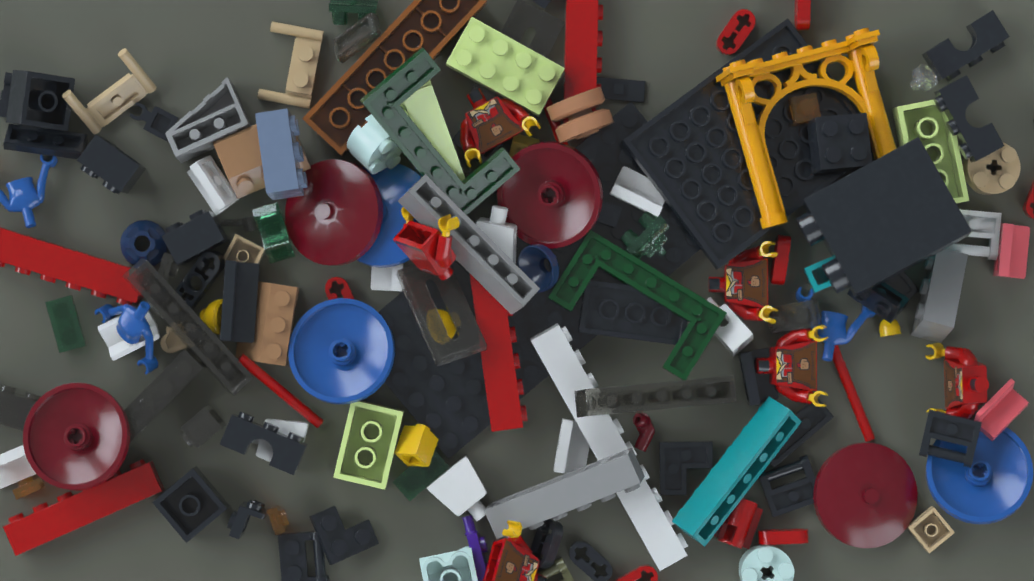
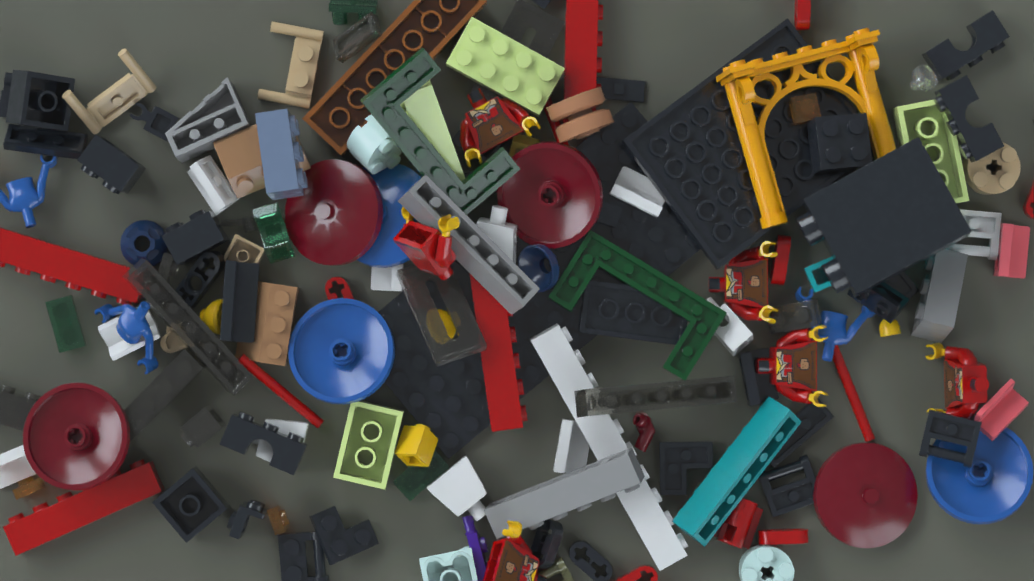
(650, 240): clear green hips -> none
(740, 36): red beam -> none
(930, 529): tan piece -> none

